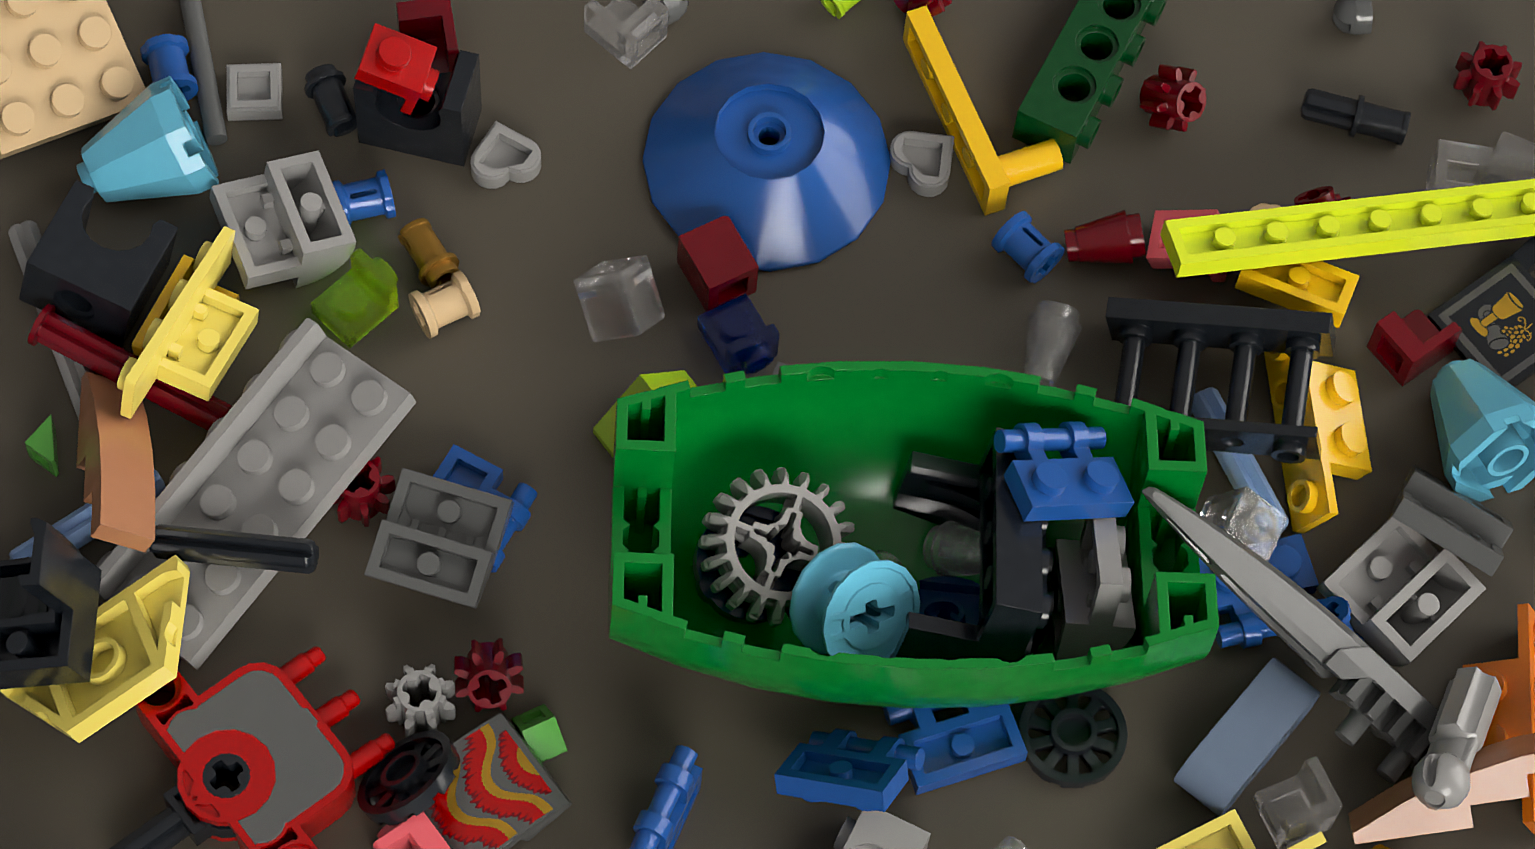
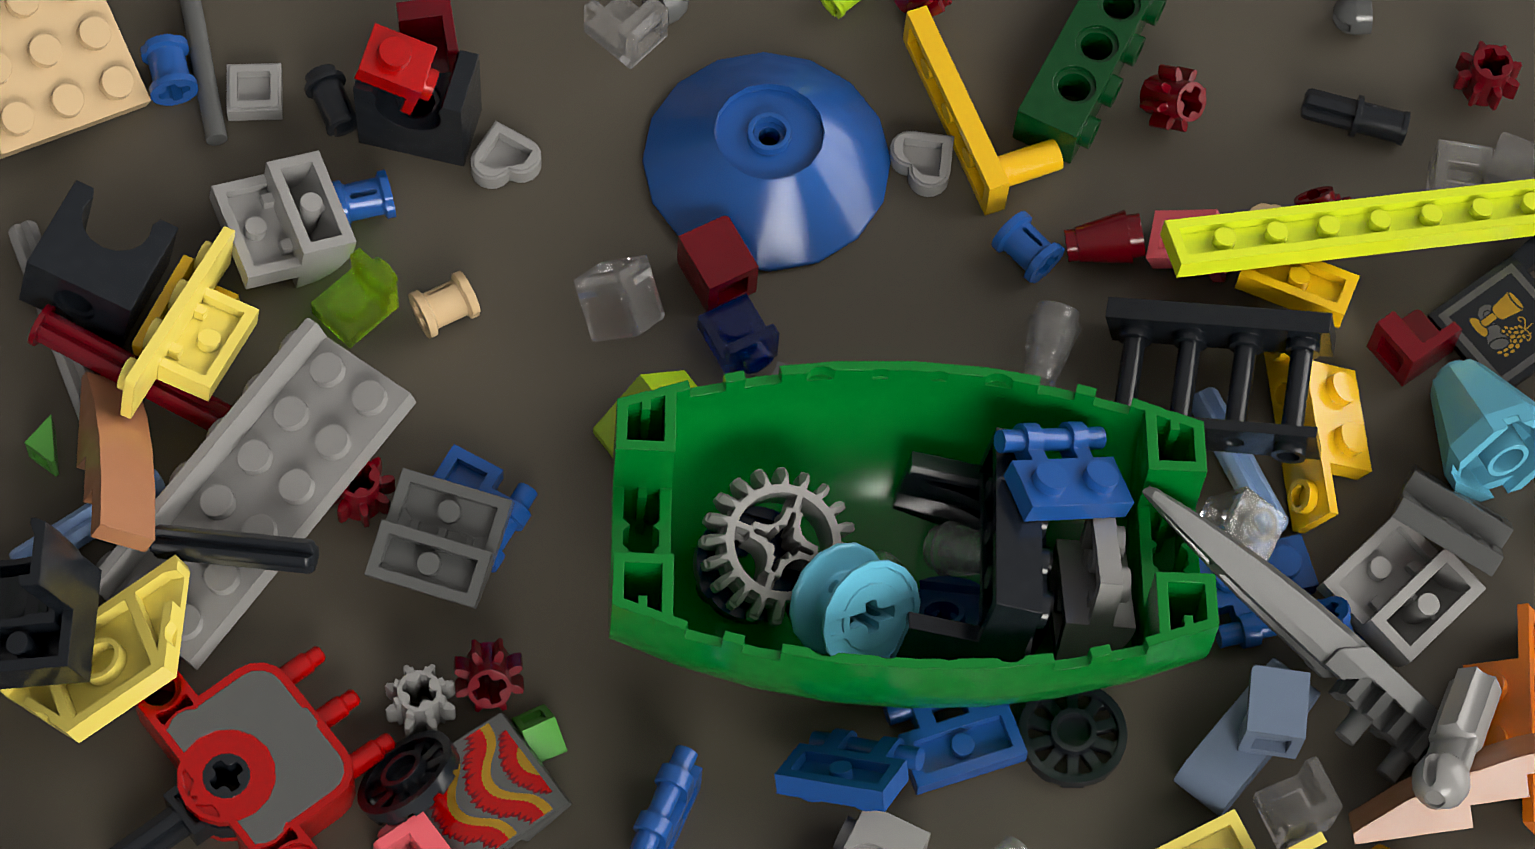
(149, 150): medium azure cone -> none
(428, 253): pearl gold pin -> none
(1275, 712): none -> sand blue panel

